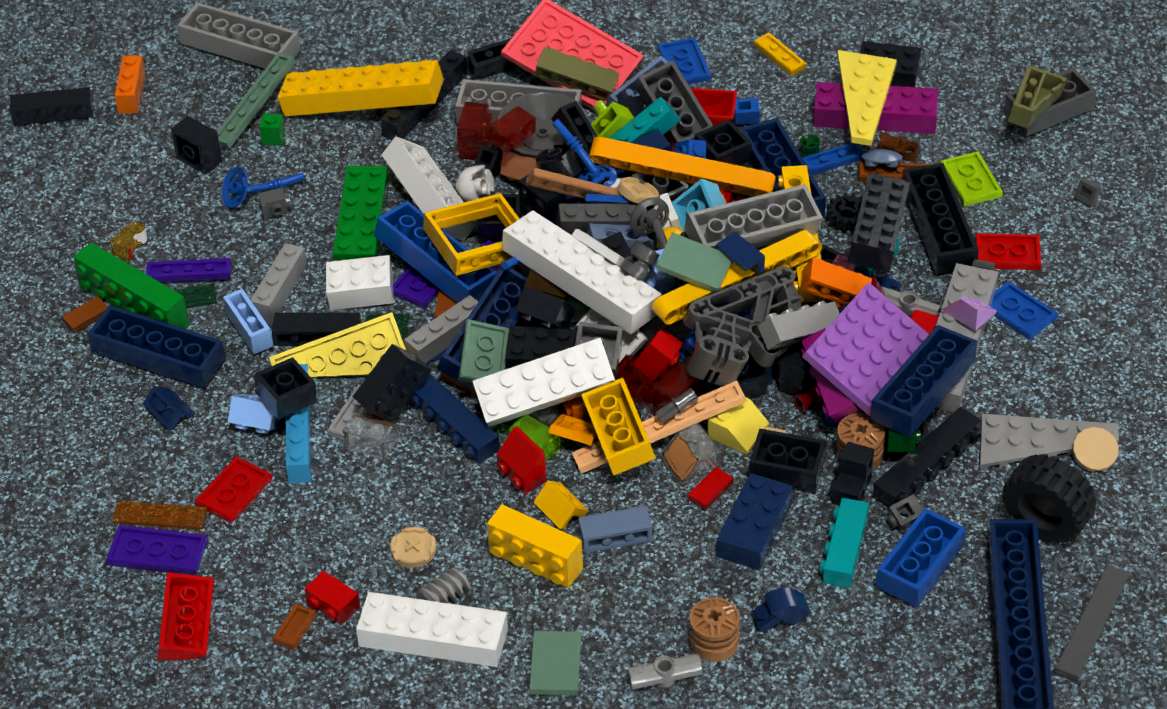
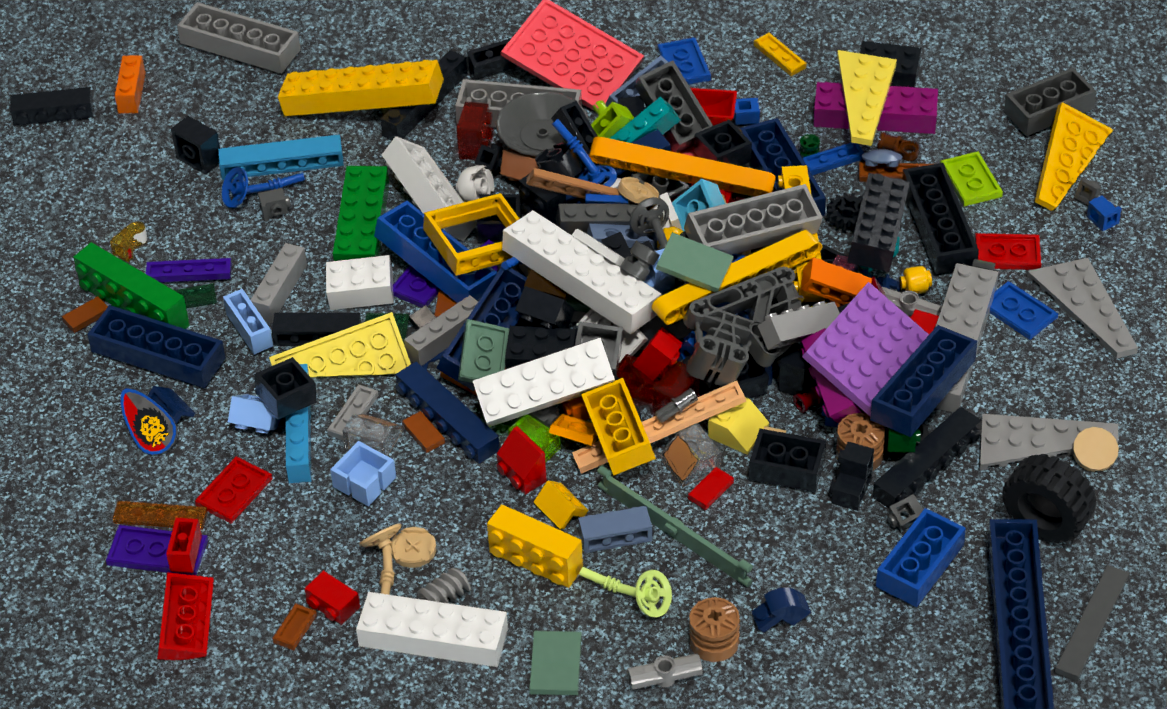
(148, 422): none -> shield
(184, 545): none -> red brick
(254, 99): sand green plate -> none
(272, 129): green brick -> none
(283, 156): none -> dark azure brick
(363, 473): none -> light blue piece
(383, 541): none -> tan dish
(392, 383): black brick -> none
(421, 317): none -> tile
(423, 432): none -> dark orange tile
(512, 129): clear red brick -> none
(576, 74): olive brick -> none
(642, 595): none -> yellowish green dish
(677, 529): none -> sand green piece
(691, 147): blue brick -> none
(742, 253): dark blue panel -> none
(754, 521): dark blue brick -> none
(845, 543): teal brick -> none
(916, 279): none -> yellow head
(970, 312): lavender slope -> none
(1035, 95): olive wedge -> none
(1069, 151): none -> yellow wing
(1085, 299): none -> light grey wing
(1103, 213): none -> blue brick

